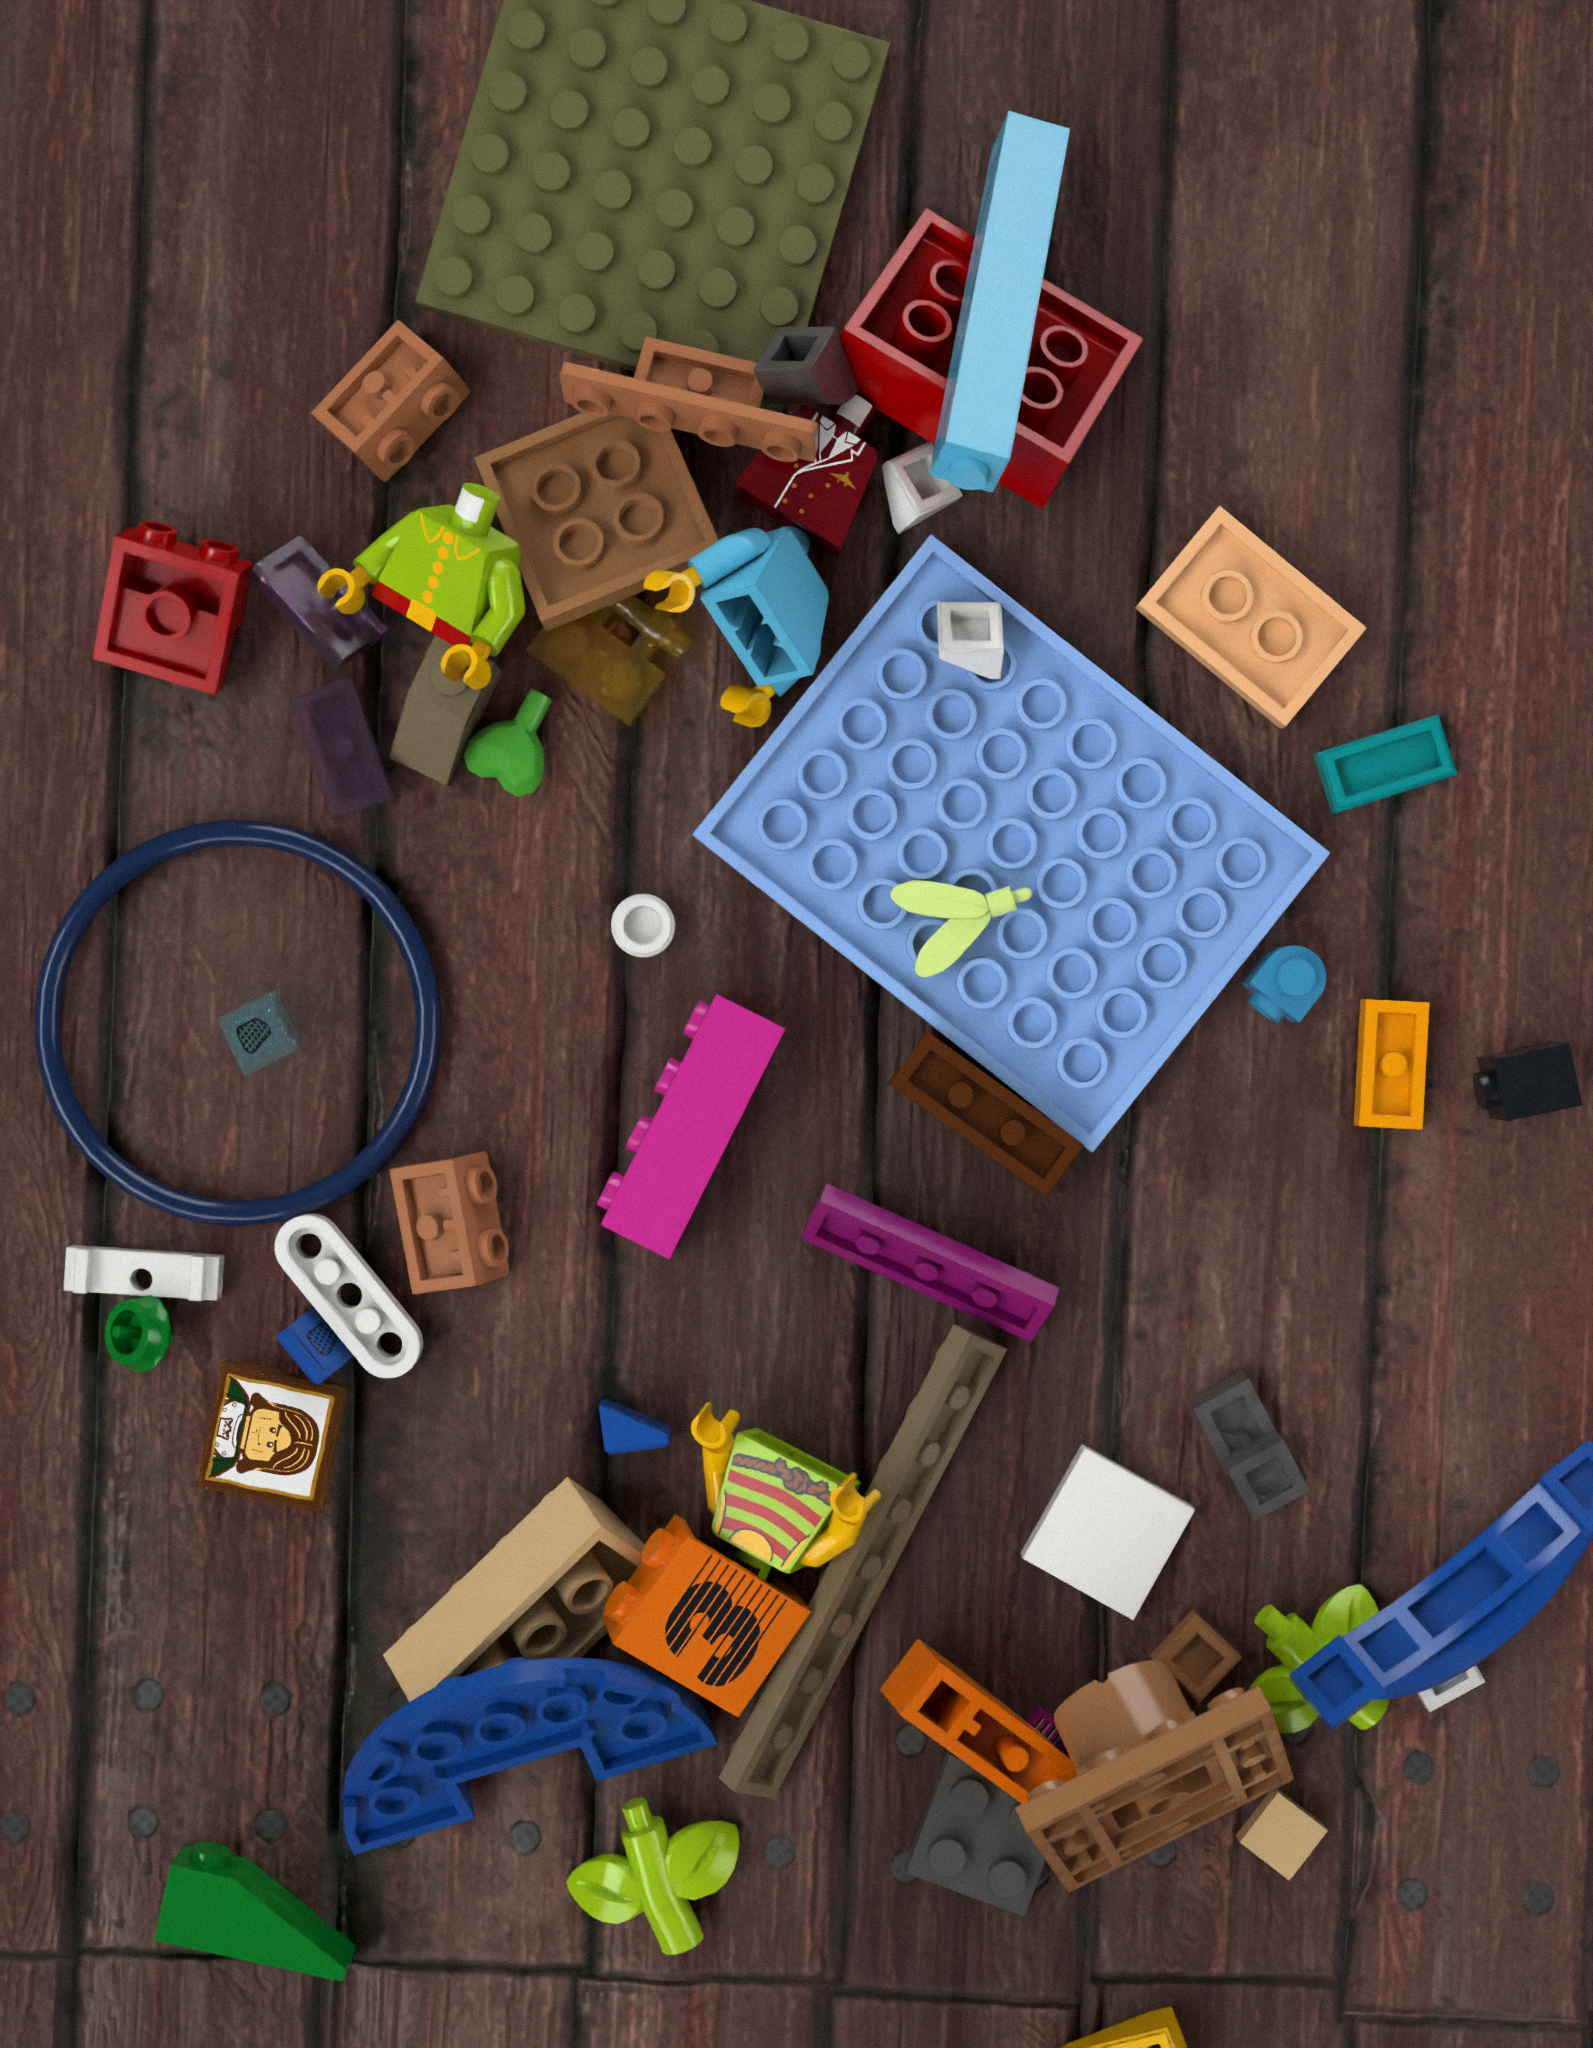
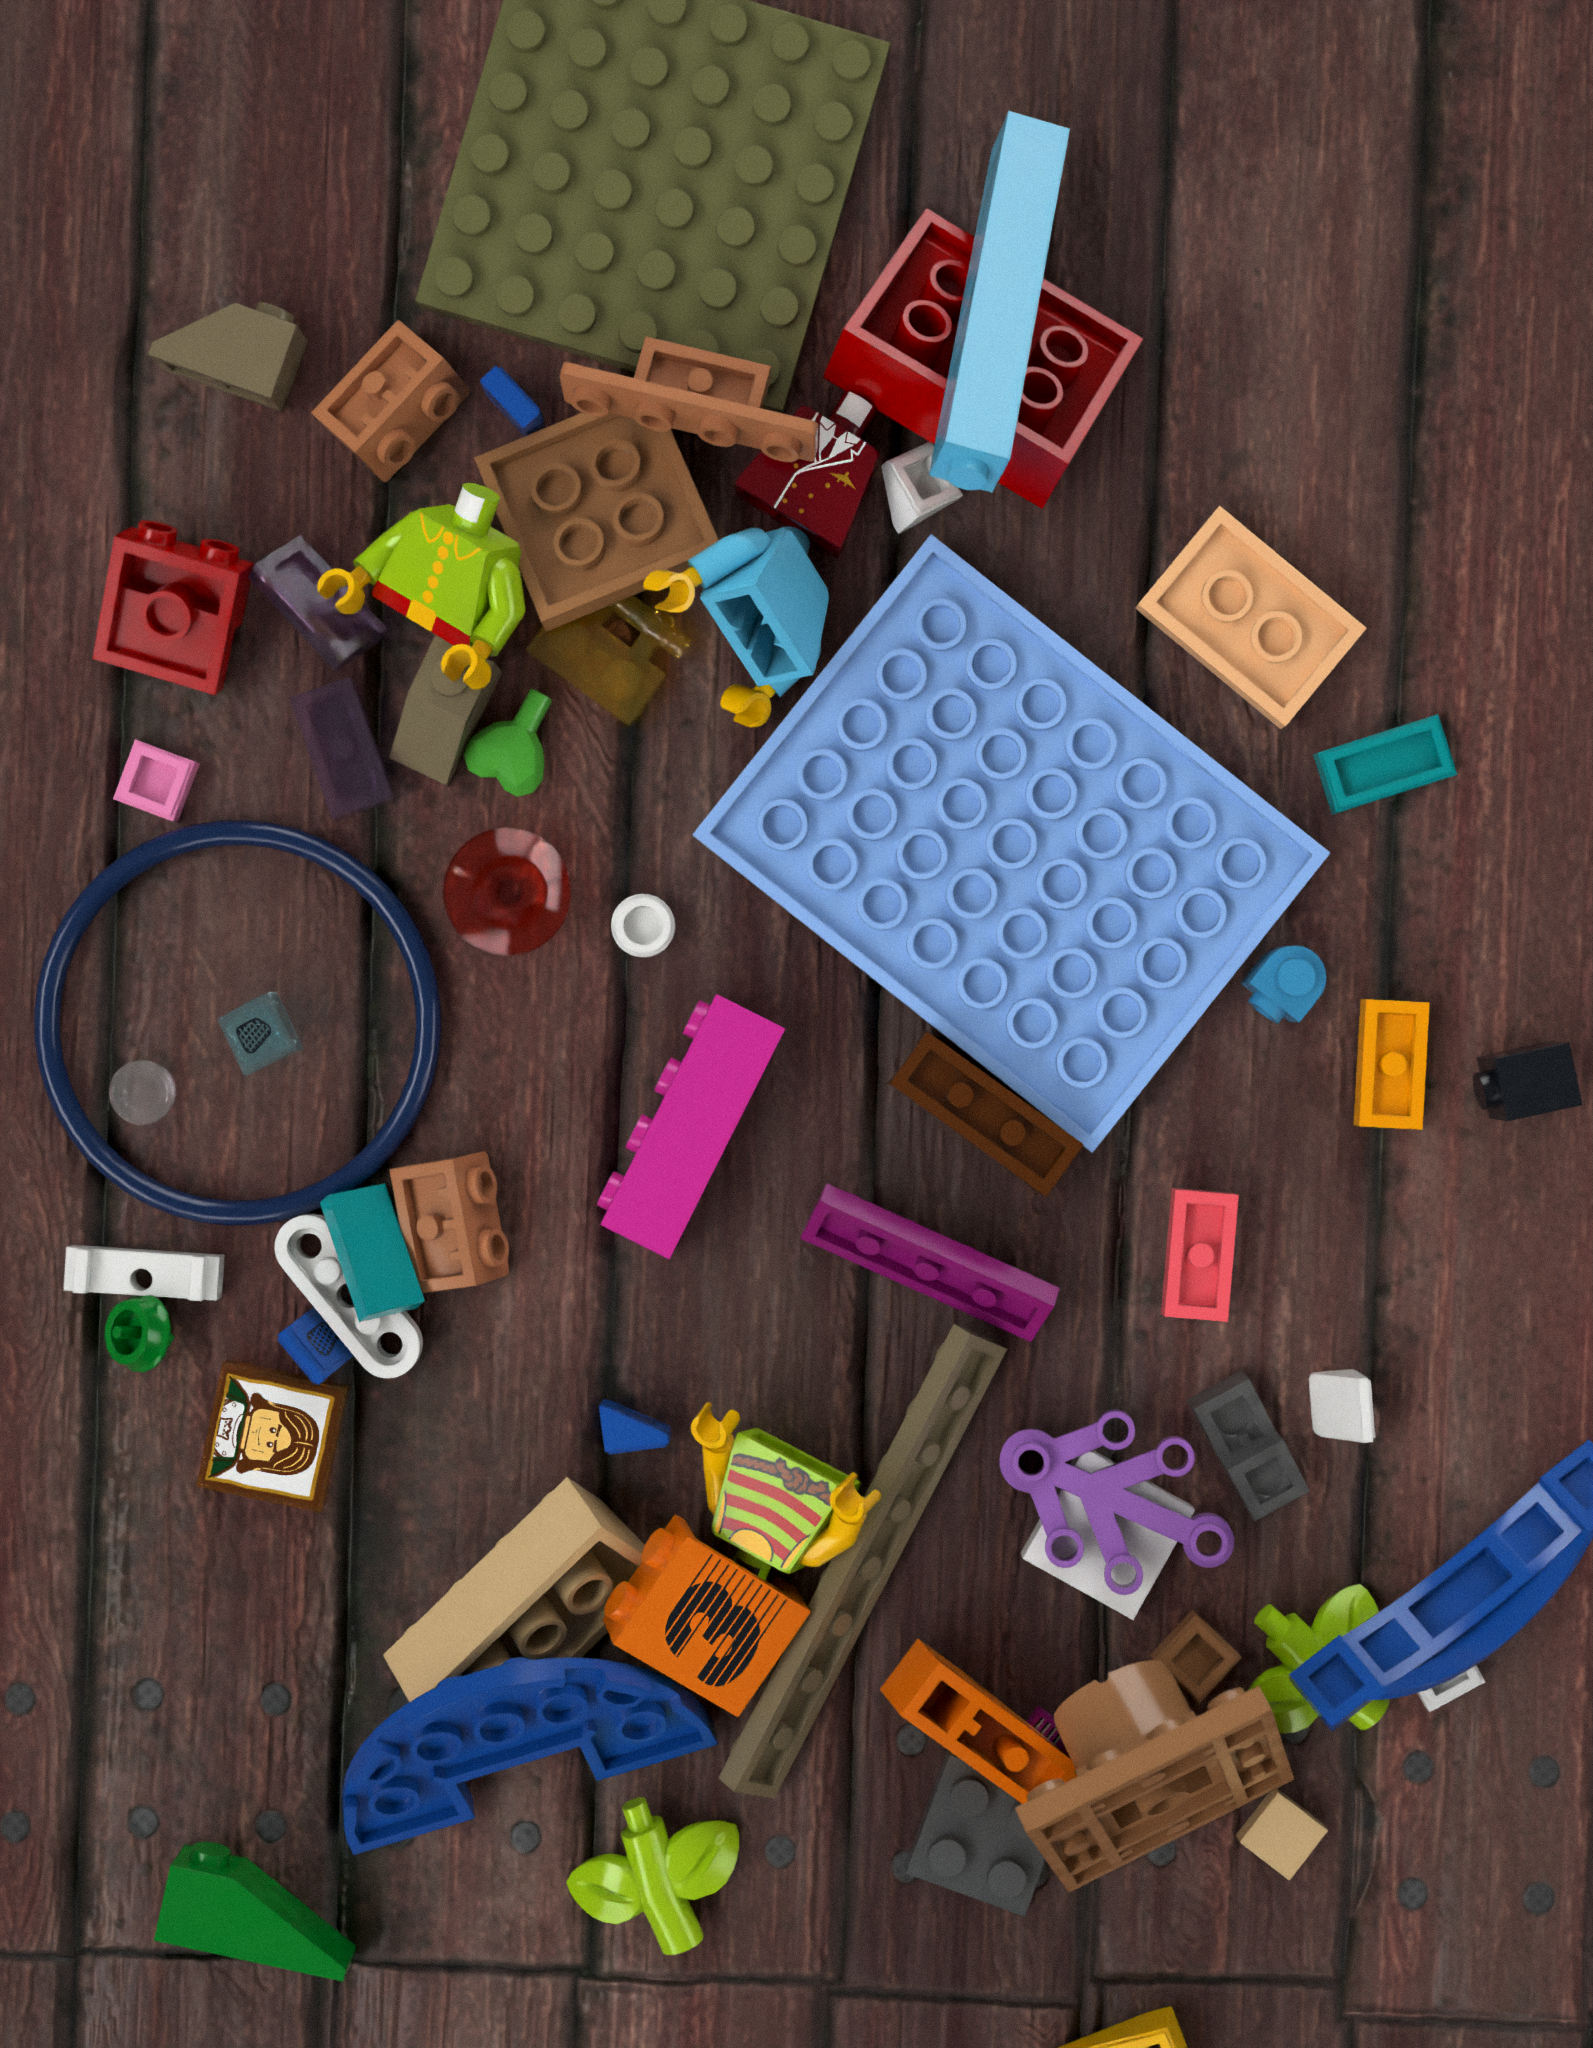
(142, 1092): none -> clear plate
(156, 781): none -> bright pink tile
(237, 352): none -> dark tan slope
(372, 1252): none -> teal tile
(474, 884): none -> clear red dish
(512, 401): none -> blue tile
(806, 367): flat silver brick -> none
(967, 915): yellowish green piece -> none
(971, 636): white slope -> none
(1105, 1494): none -> medium lavender plant
(1199, 1254): none -> coral plate
(1342, 1405): none -> white slope

